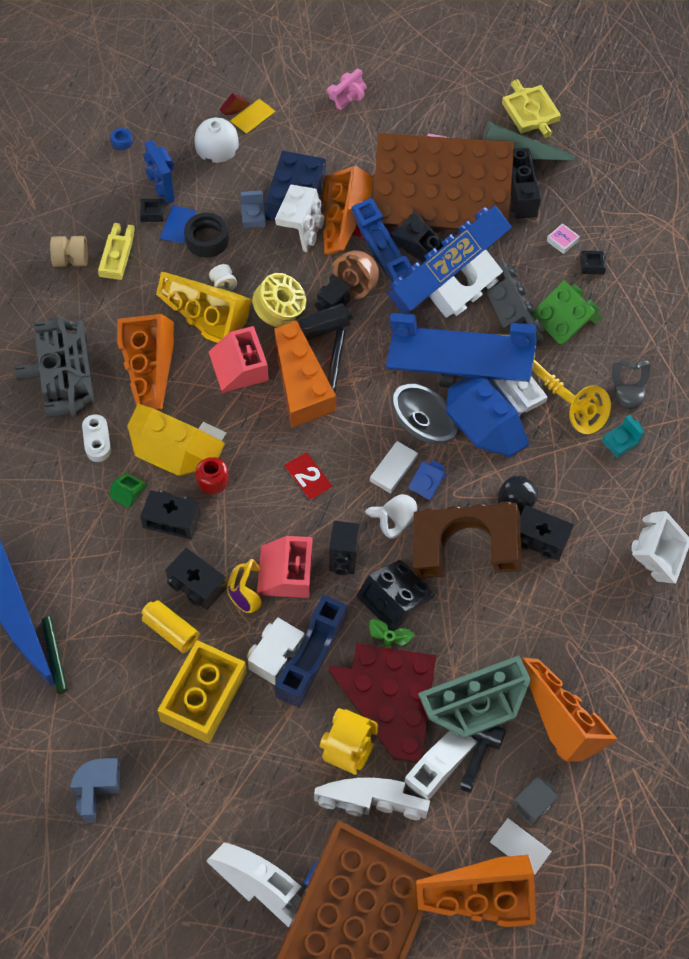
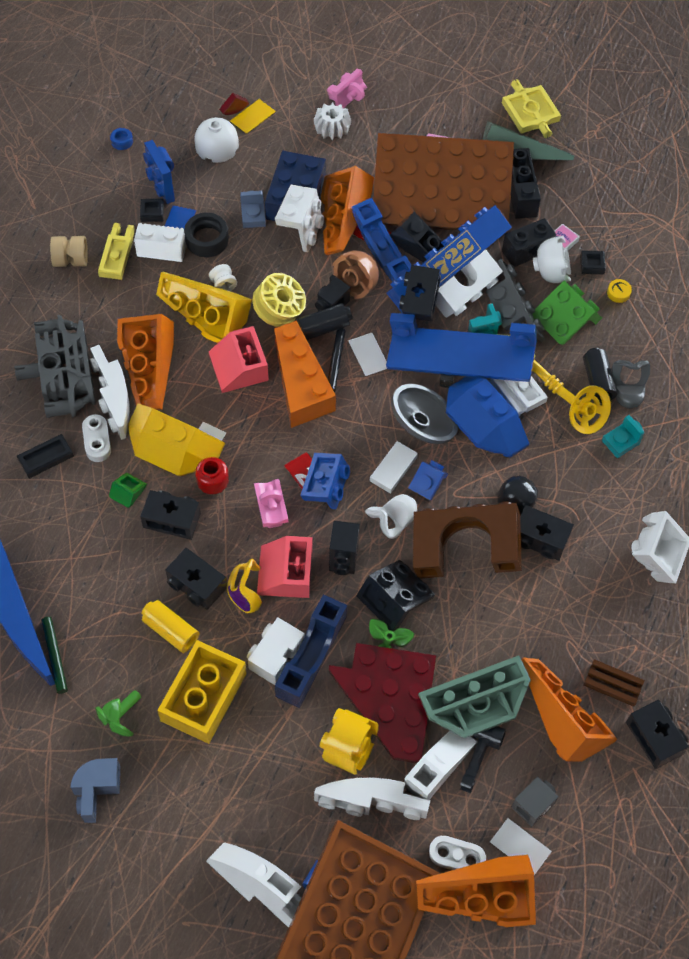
(45, 456): none -> black tile
(113, 391): none -> white slope
(115, 710): none -> bright green plant
(160, 242): none -> white brick
(271, 503): none -> bright pink hips
(326, 479): none -> blue bracket
(332, 121): none -> white gear
(368, 354): none -> white sticker
(429, 281): none -> black brick
(457, 852): none -> white plate
(486, 324): none -> teal bracket
(523, 243): none -> black brick
(553, 260): none -> white cylinder
(599, 371): none -> black brick
(618, 674): none -> reddish brown tile
(619, 291): none -> yellow tile
(657, 747): none -> black brick

